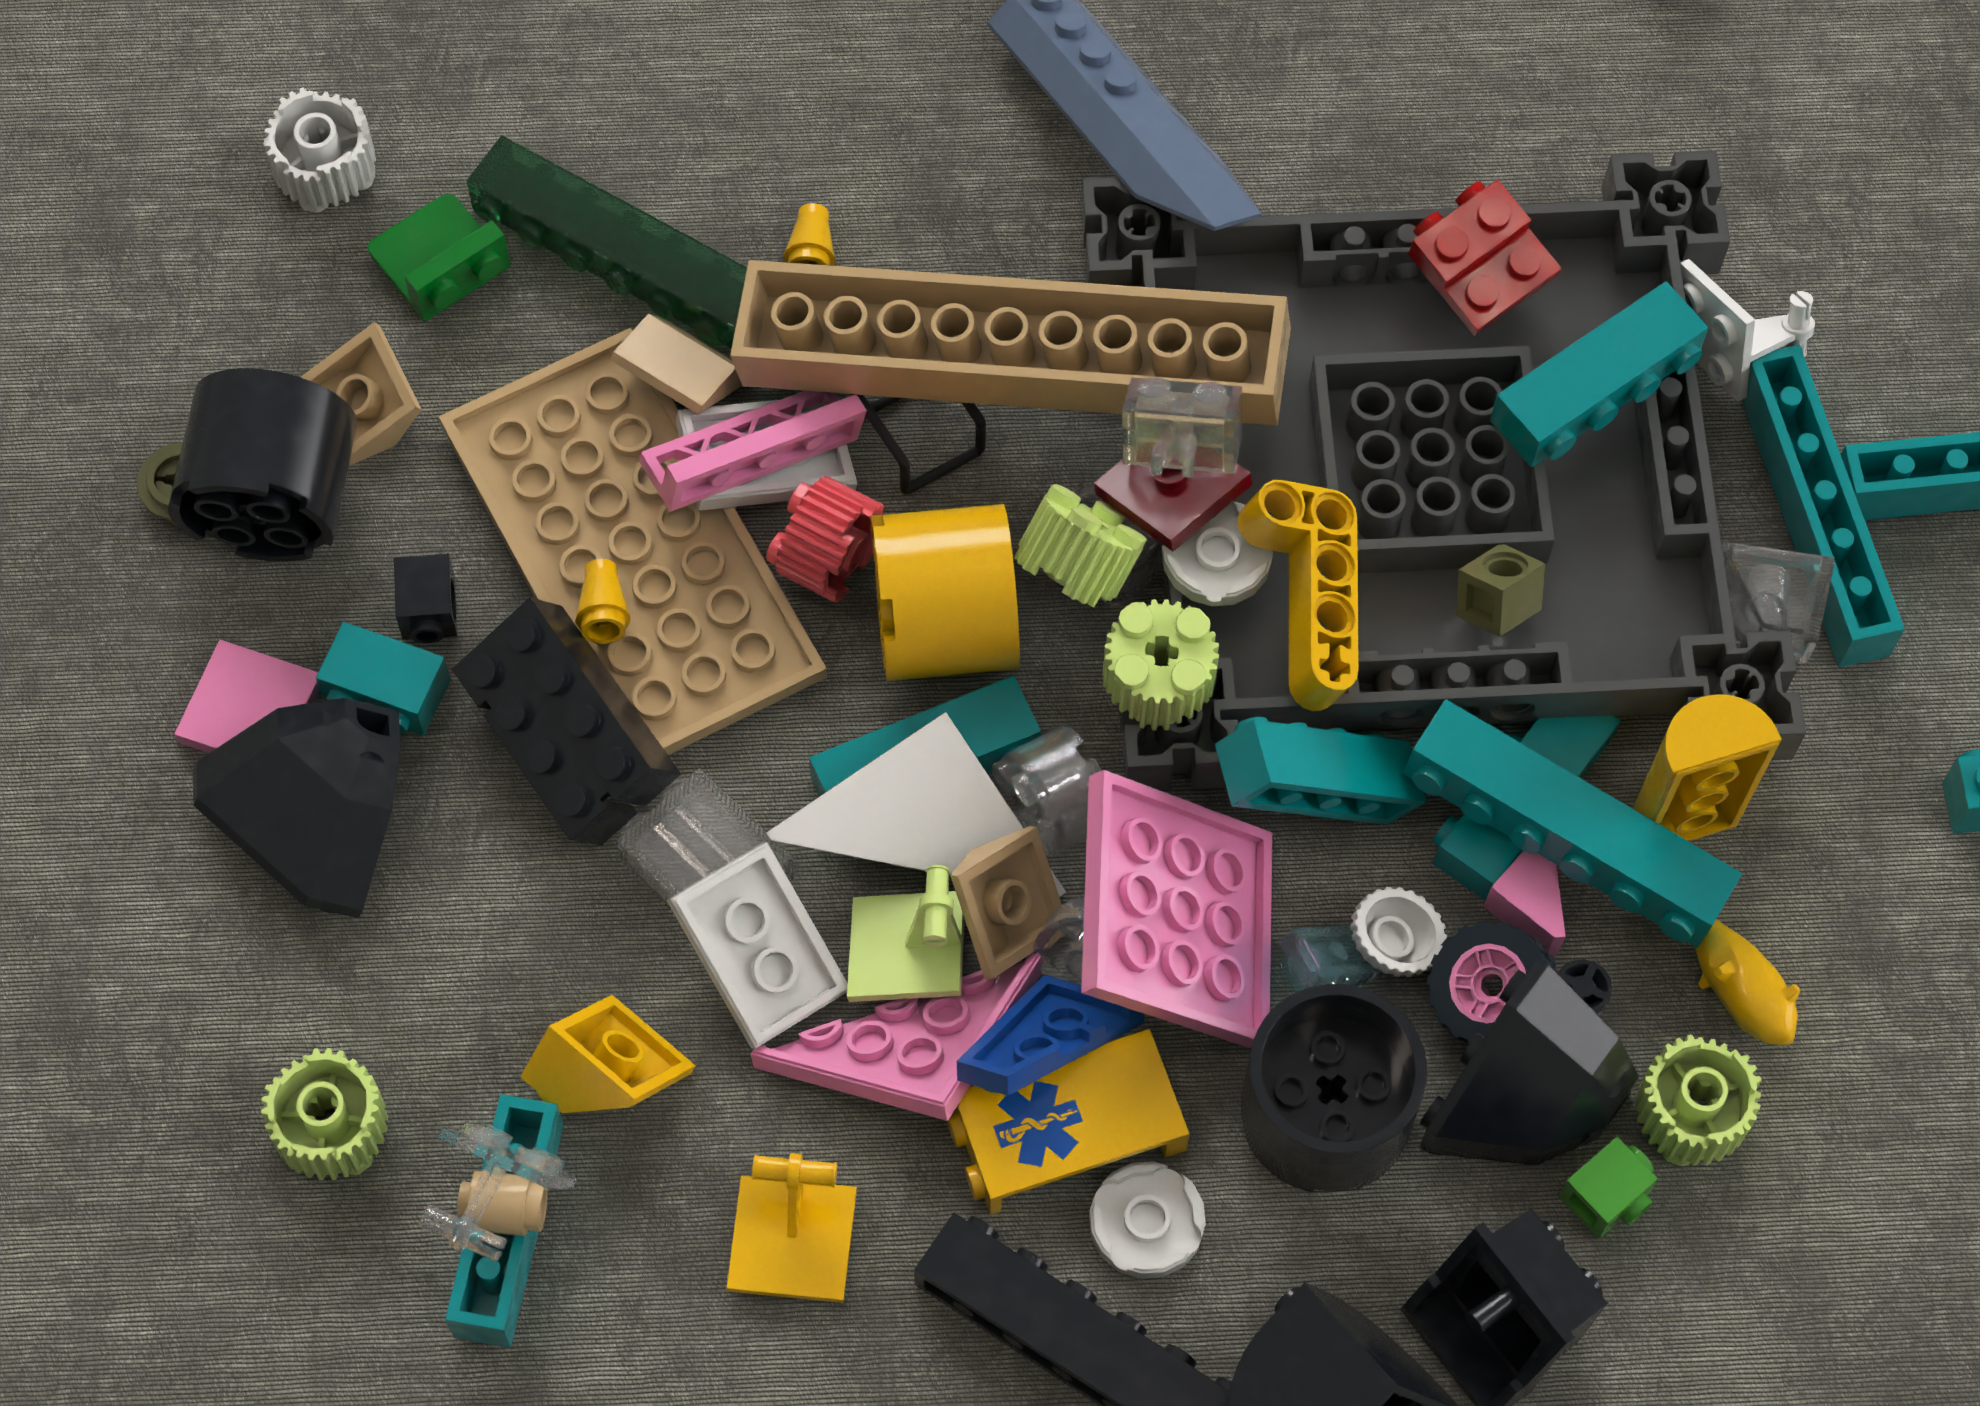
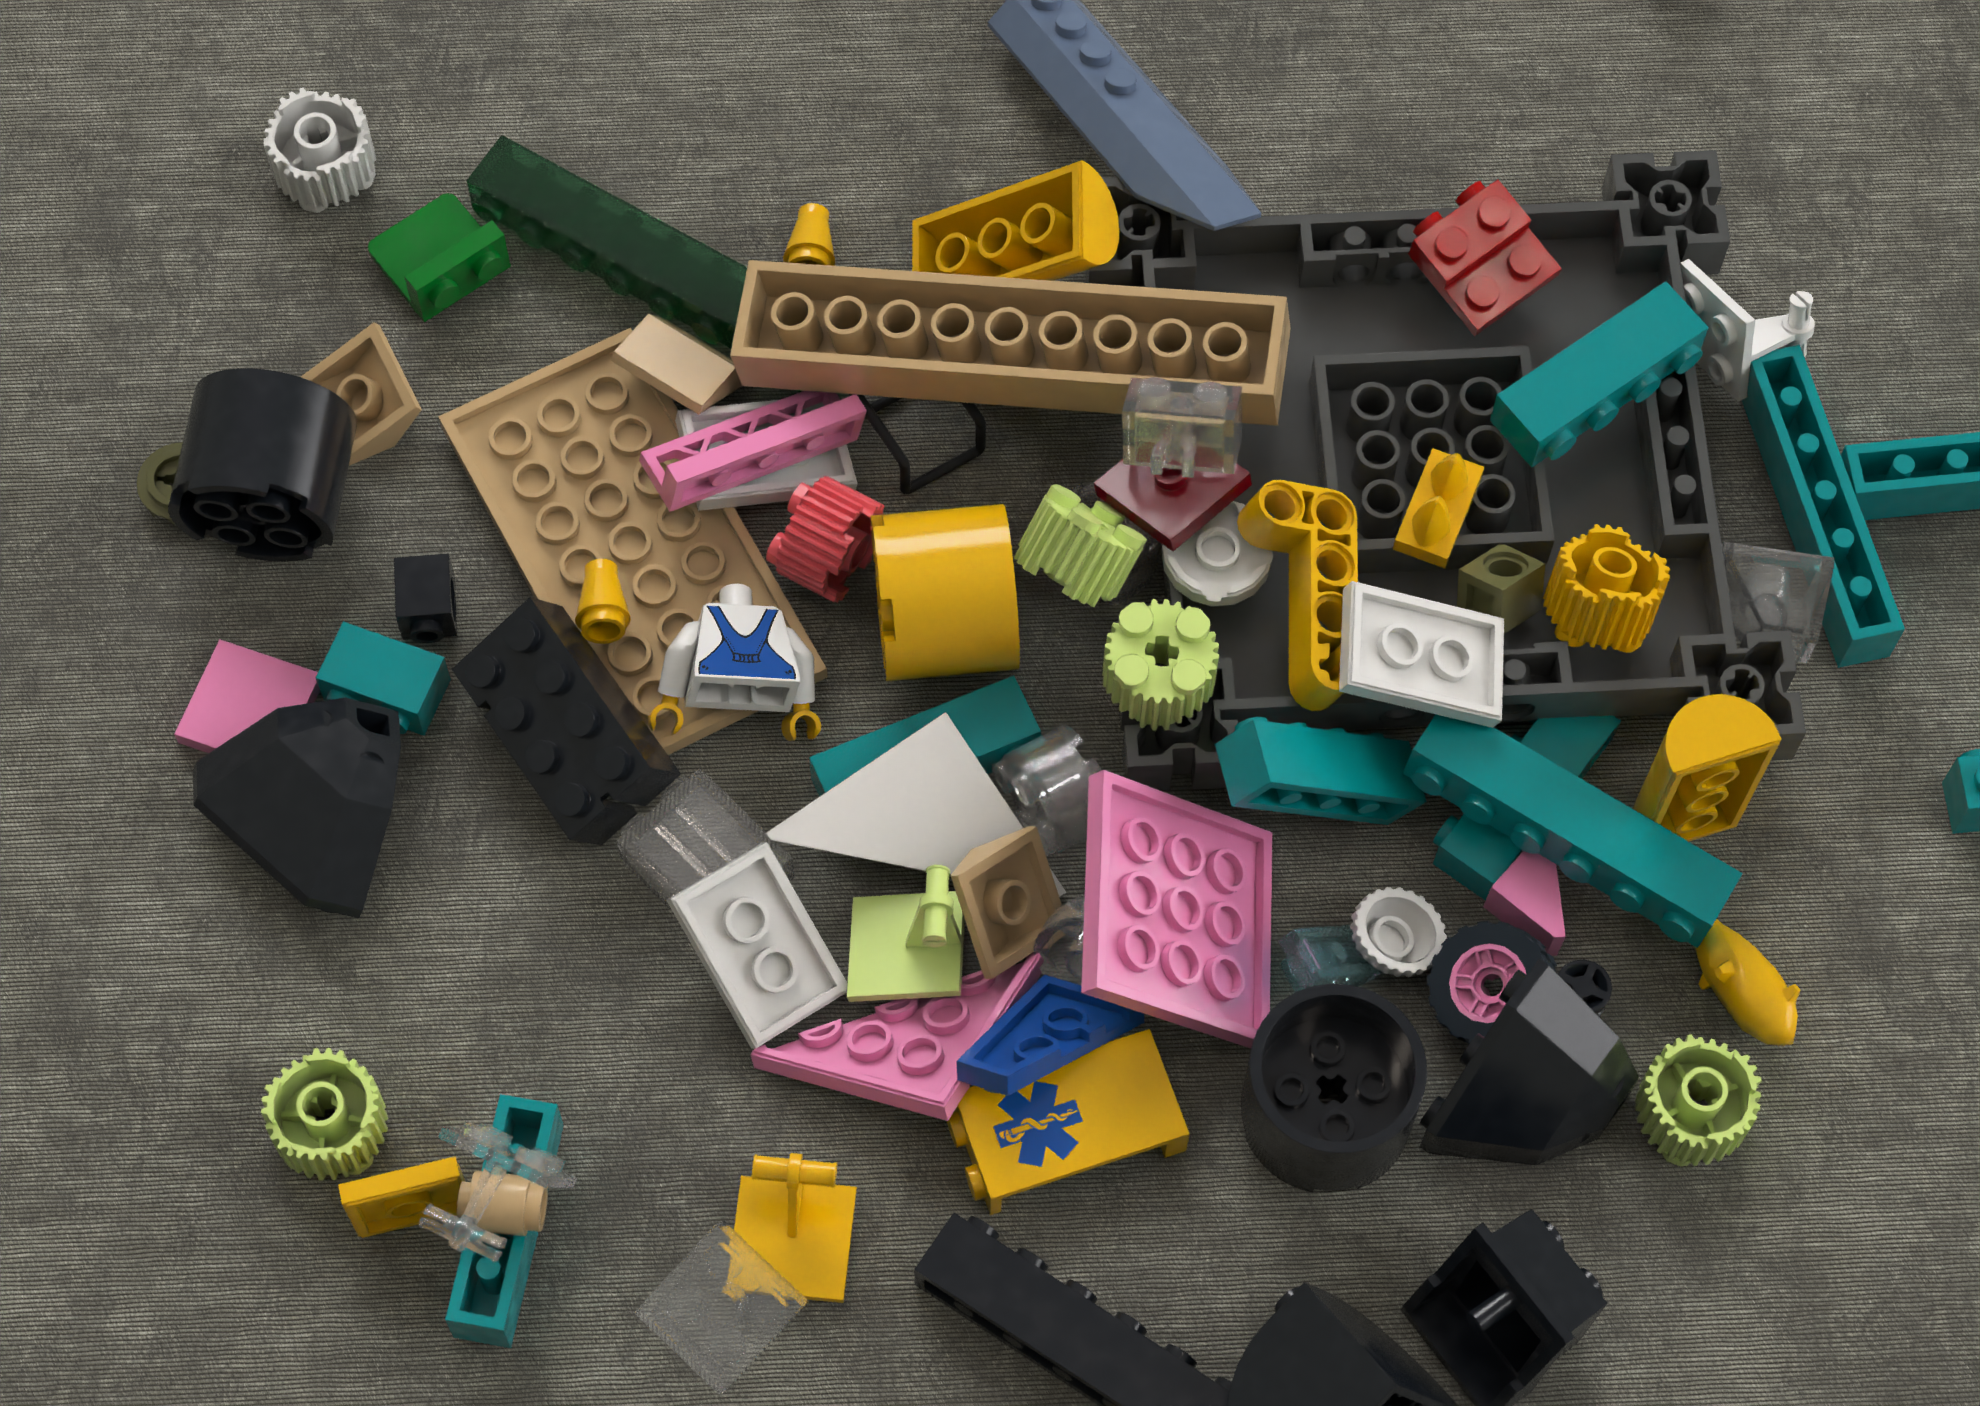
(401, 1196): none -> yellow tile
(603, 1060): yellow slope -> none
(721, 1307): none -> clear brick
(739, 661): none -> white torso
(1023, 231): none -> yellow brick
(1147, 1220): white tile -> none
(1421, 654): none -> white tile
(1438, 508): none -> yellow tile
(1605, 590): none -> yellow brick
(1611, 1187): bright green brick -> none

